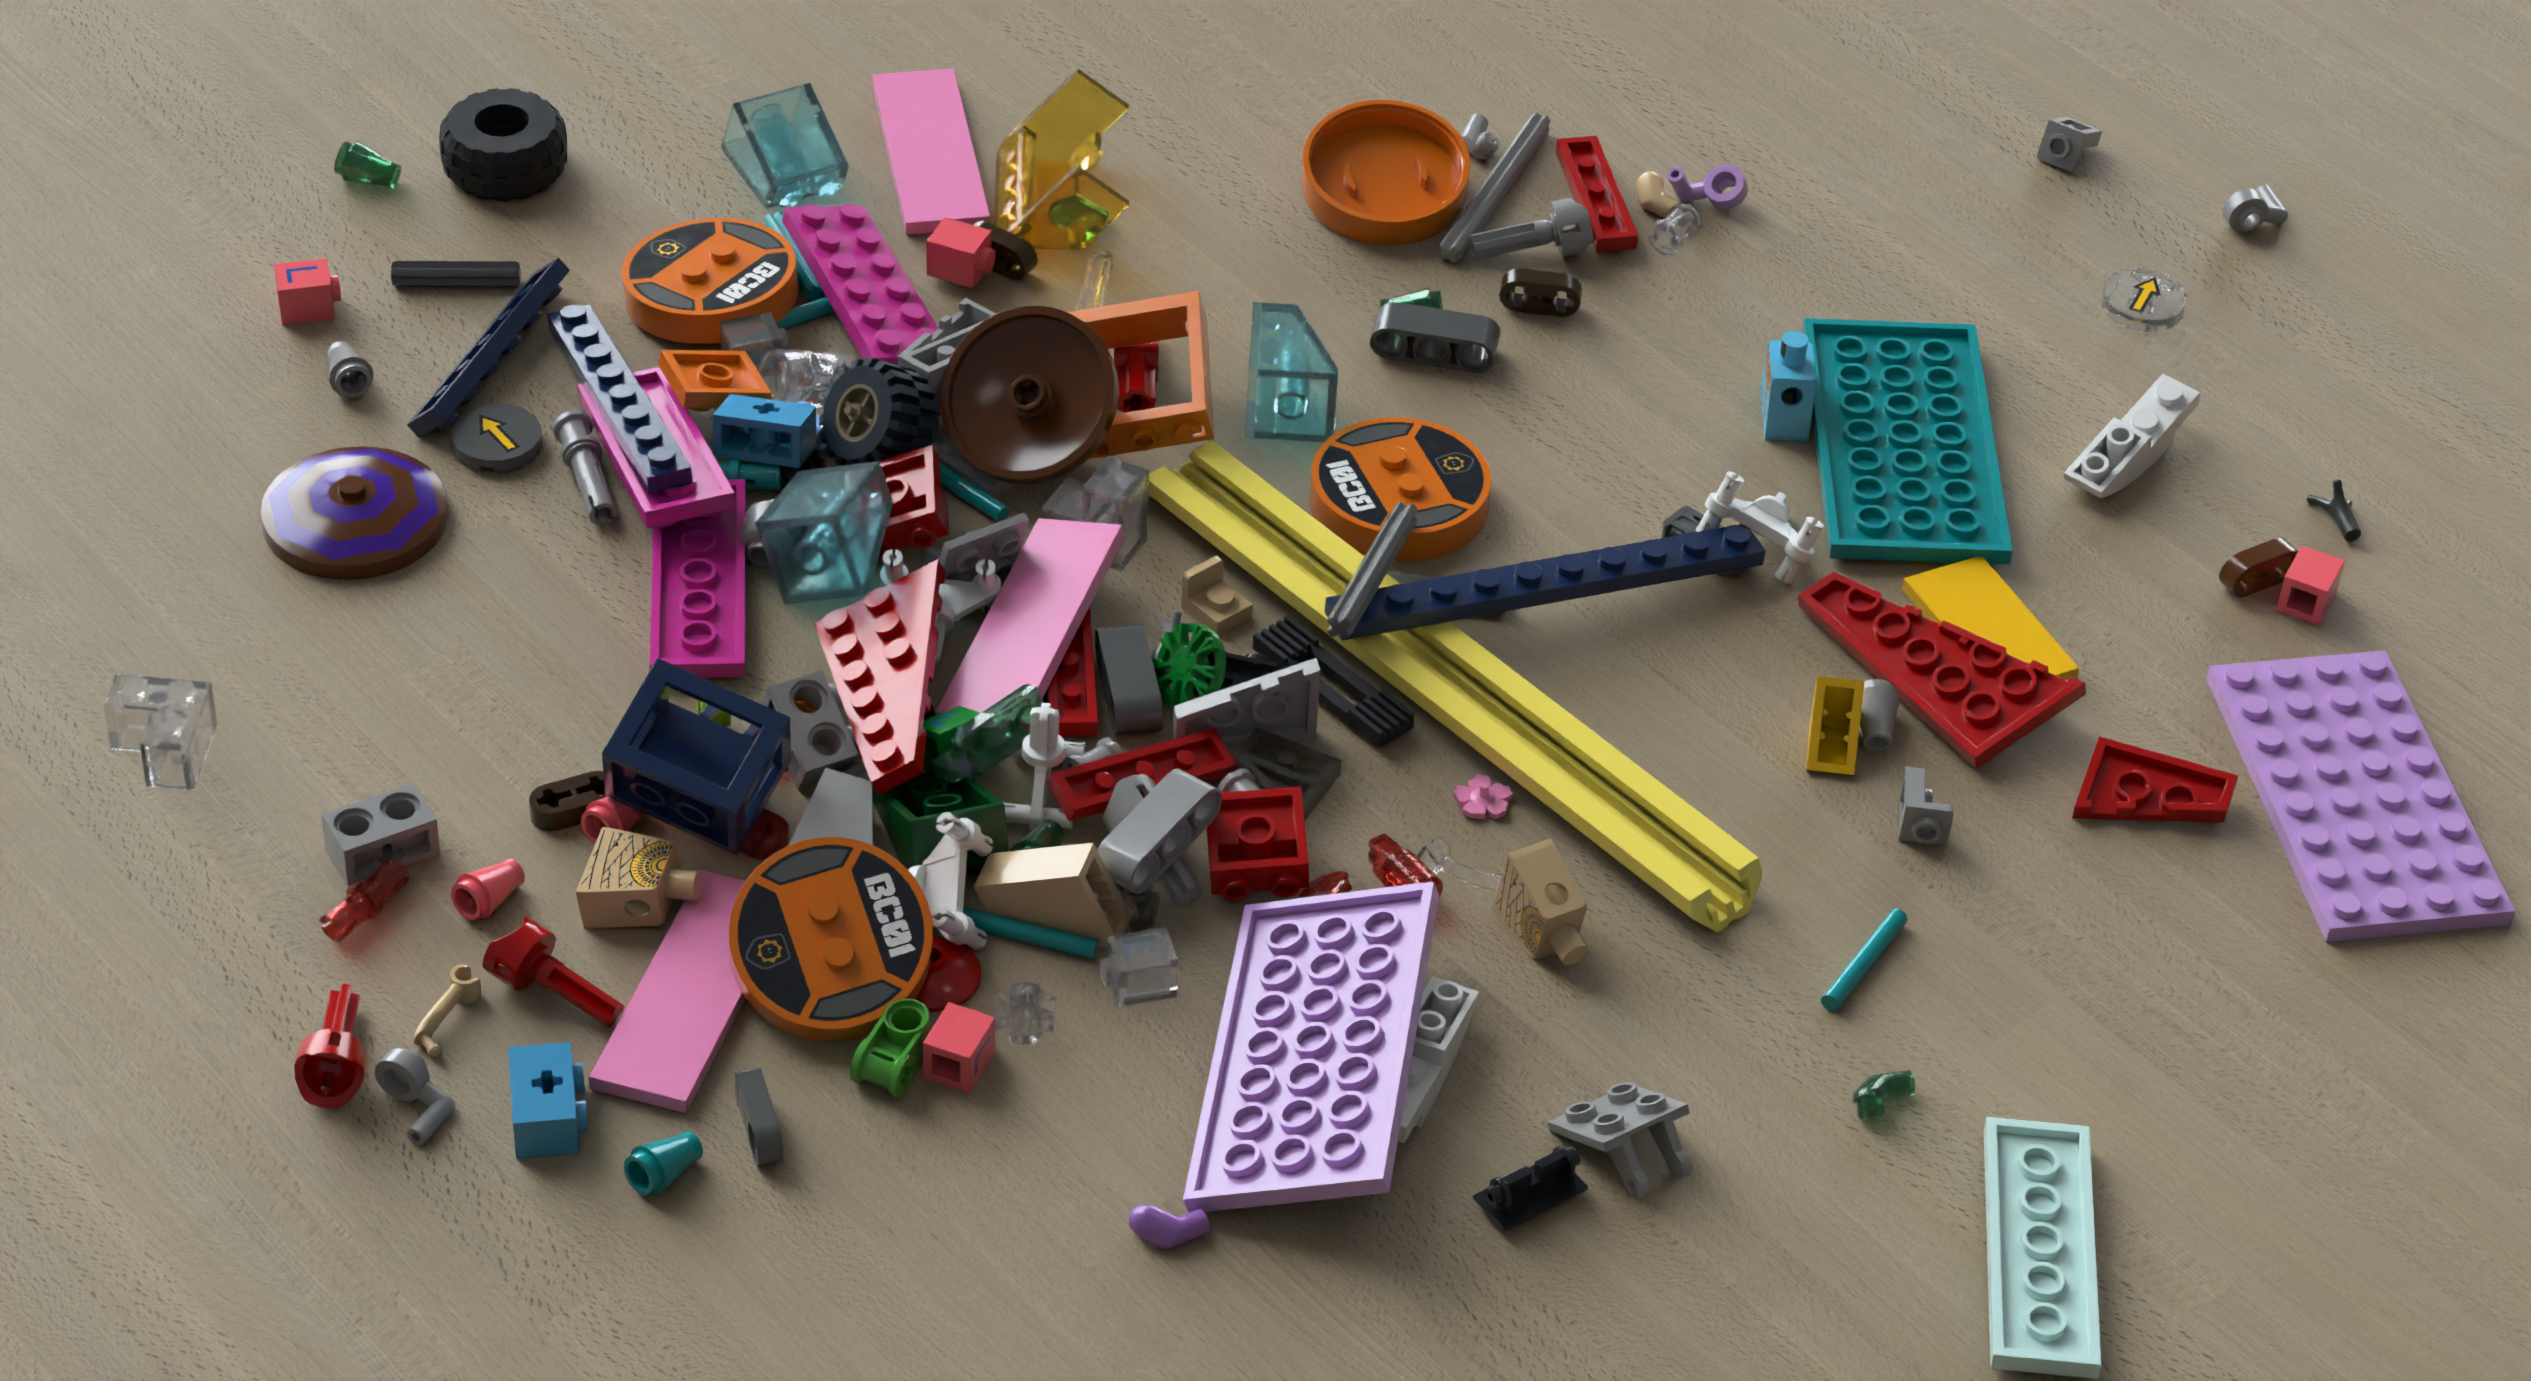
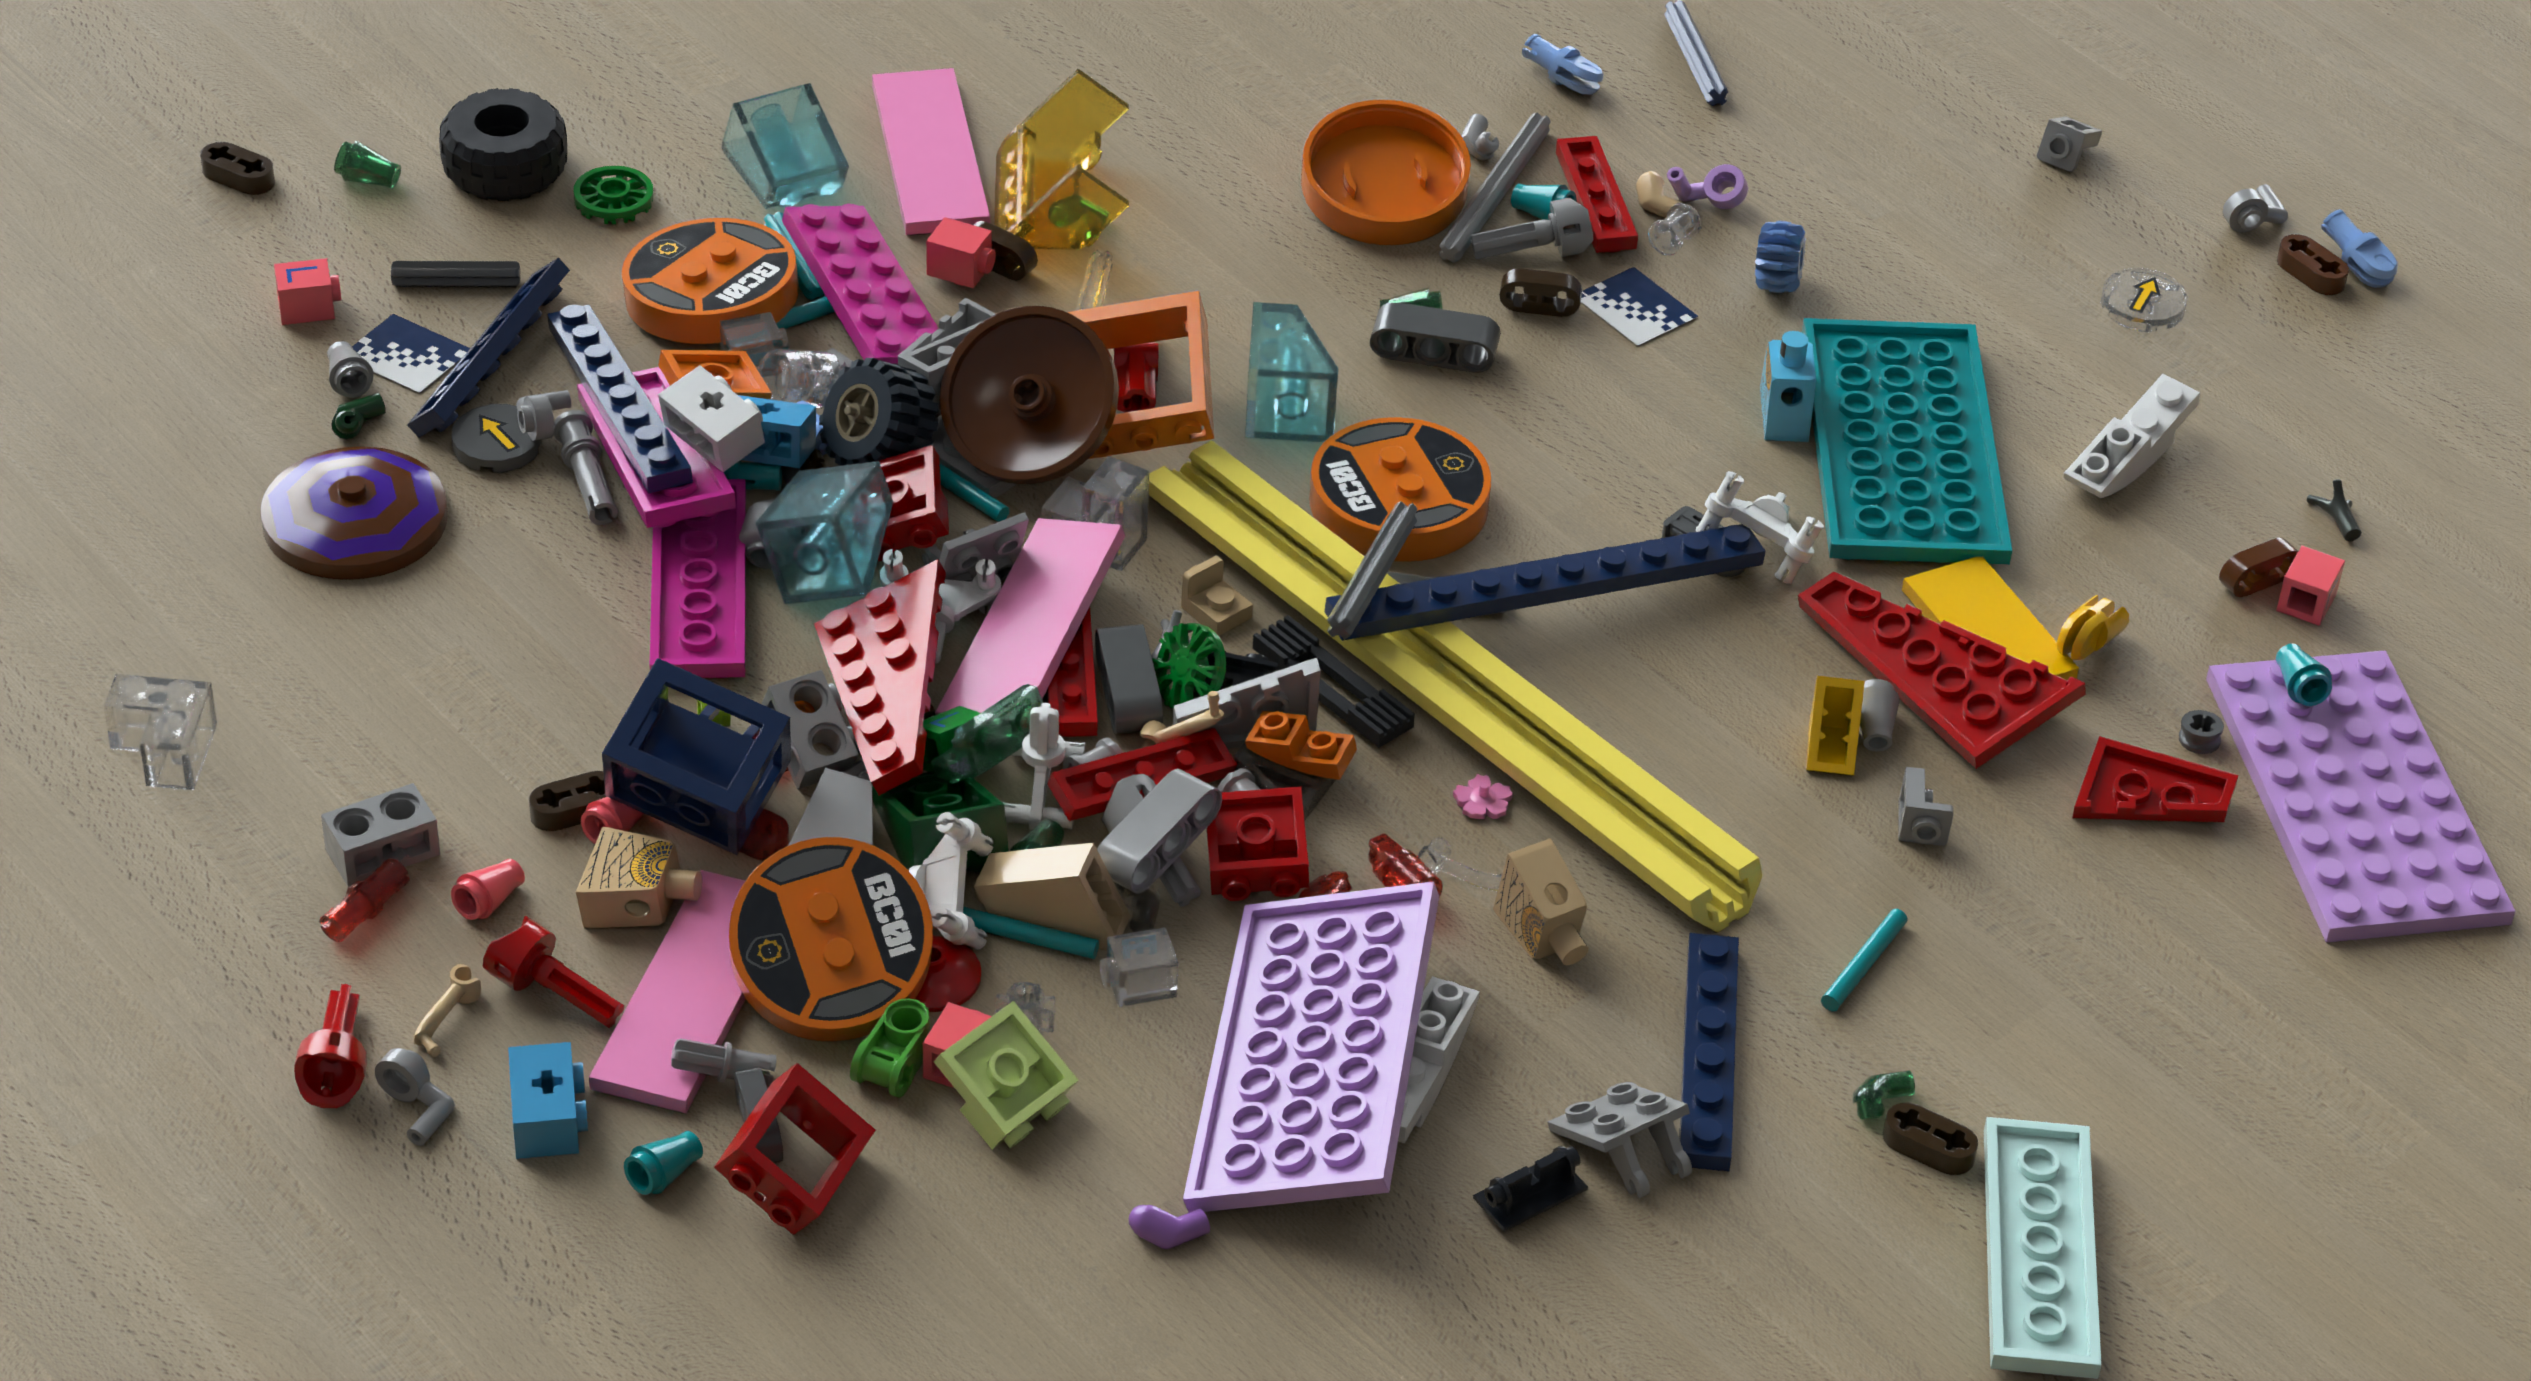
(237, 168): none -> dark brown beam
(351, 415): none -> dark green arm
(408, 352): none -> sticker
(536, 413): none -> light grey plate
(613, 196): none -> green wheel
(712, 418): none -> white brick
(719, 1060): none -> light grey axle
(819, 1116): none -> red window
(1006, 1077): none -> yellowish green plate
(1157, 732): none -> tan piece
(1291, 743): none -> orange slope
(1537, 198): none -> teal cone
(1564, 65): none -> light blue arm
(1636, 306): none -> sticker
(1696, 52): none -> axle
(1709, 1050): none -> dark blue plate
(1780, 256): none -> medium blue gear
(1930, 1138): none -> dark brown beam
(2091, 627): none -> yellow arm
(2209, 731): none -> dark grey bush
(2304, 677): none -> teal cone
(2312, 264): none -> reddish brown beam
(2361, 251): none -> light blue arm

